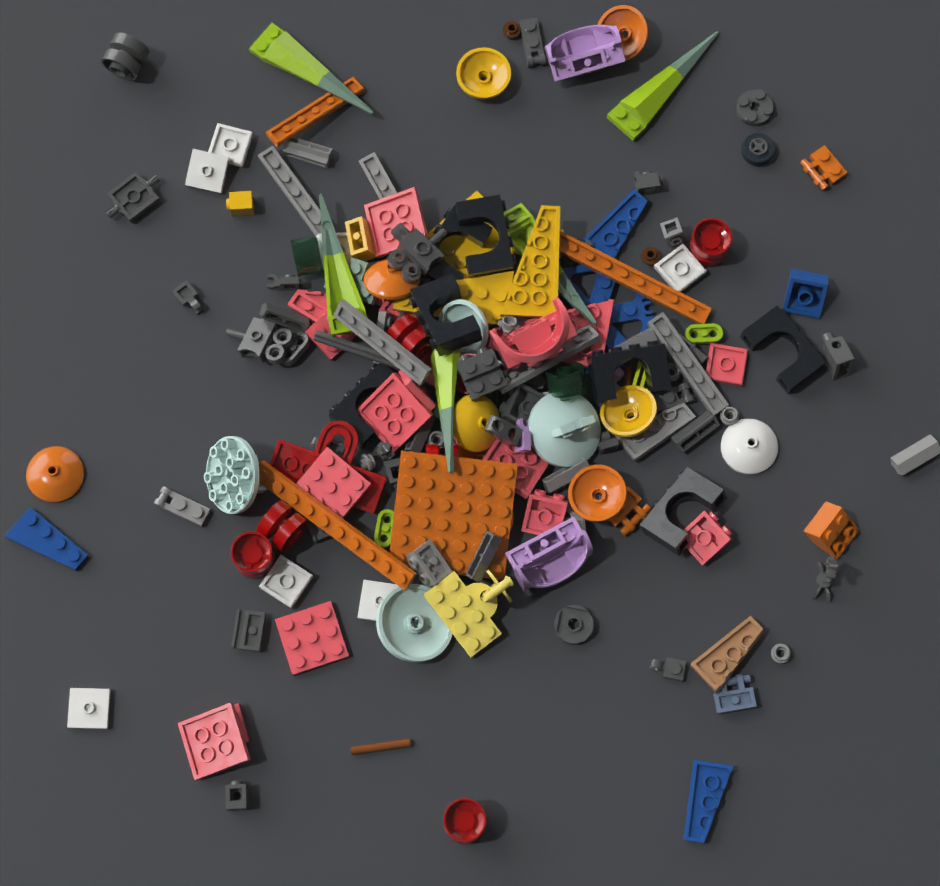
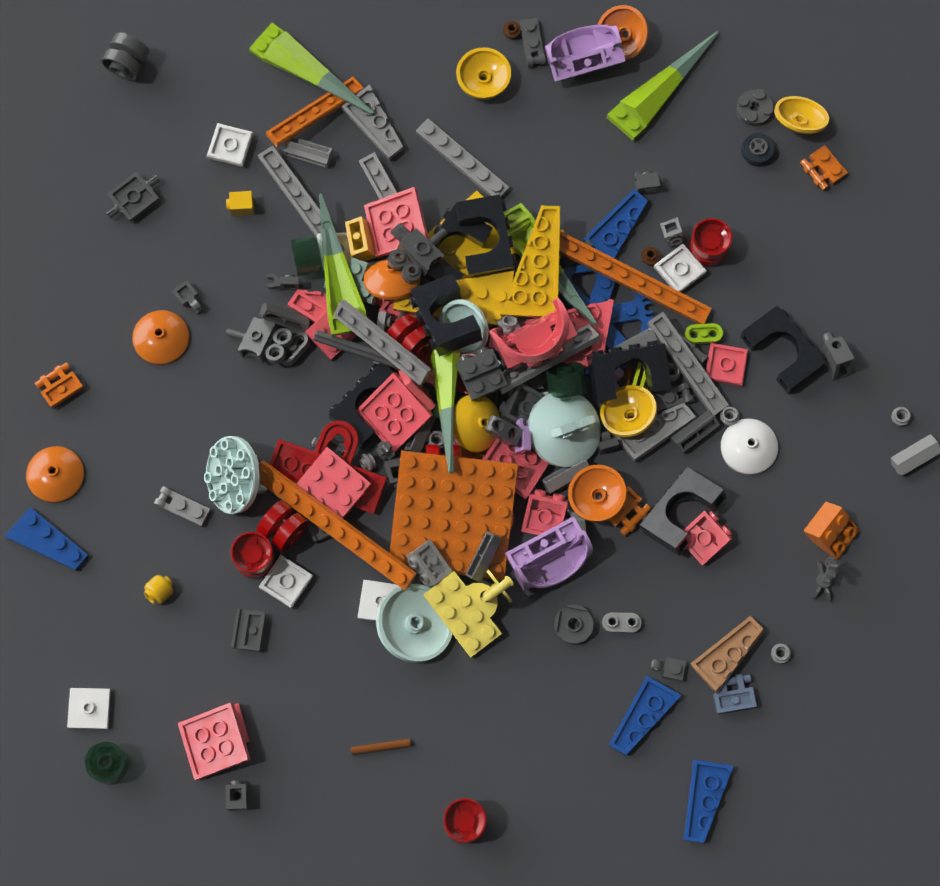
(61, 389): none -> orange plate
(110, 752): none -> clear green brick
(158, 589): none -> yellow head
(162, 348): none -> orange dish
(207, 170): white plate -> none
(311, 638): coral plate -> none
(374, 126): none -> light grey wing
(384, 529): lime plate -> none
(461, 159): none -> light grey plate
(622, 624): none -> light grey plate
(644, 712): none -> blue wing
(801, 115): none -> yellow dish
(805, 293): blue slope -> none
(903, 411): none -> light grey plate

